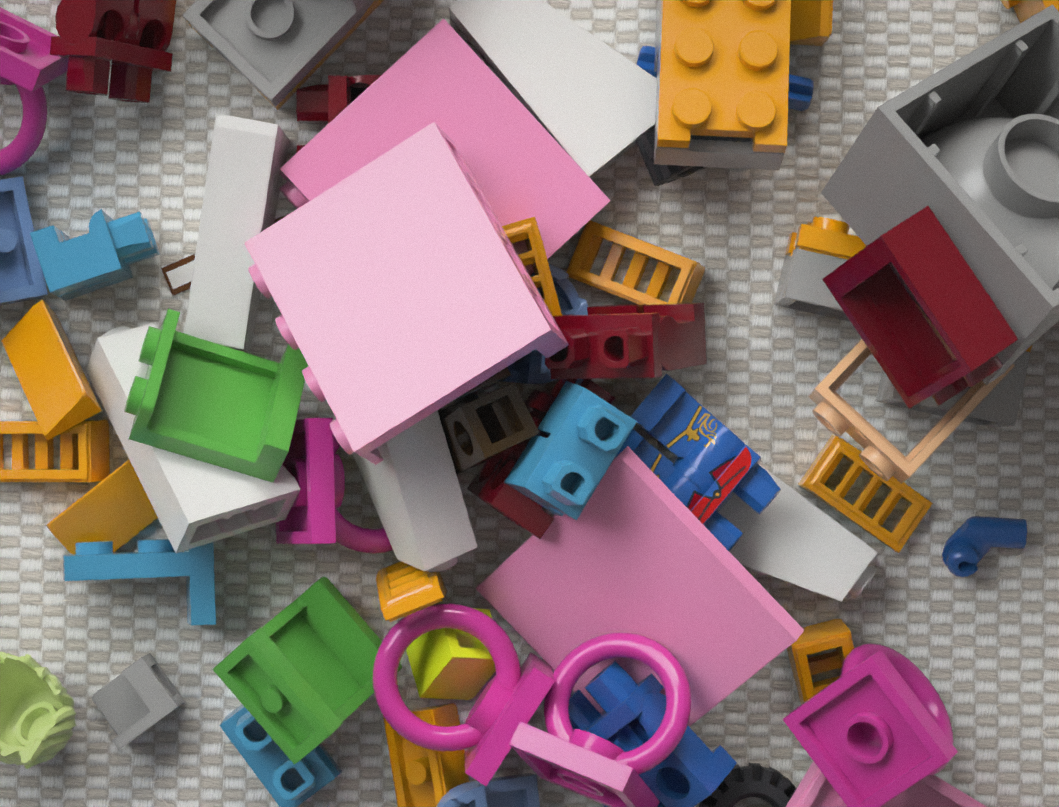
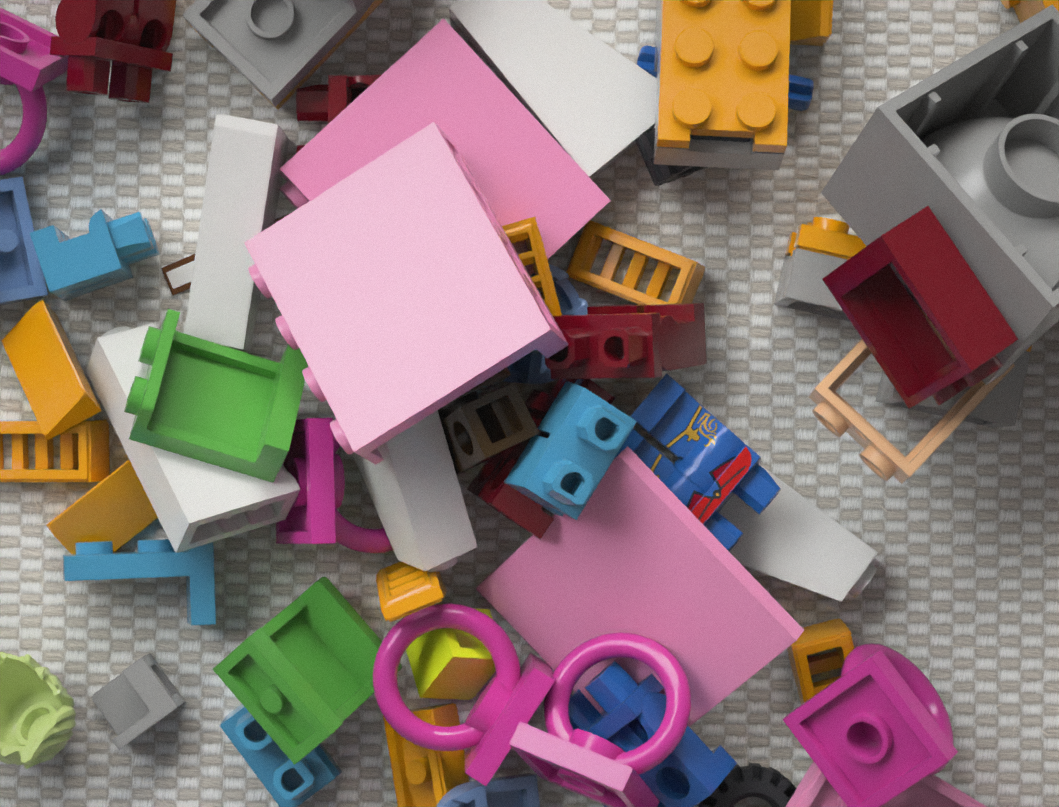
(822, 468): light orange slope -> none
(977, 537): blue arm -> none

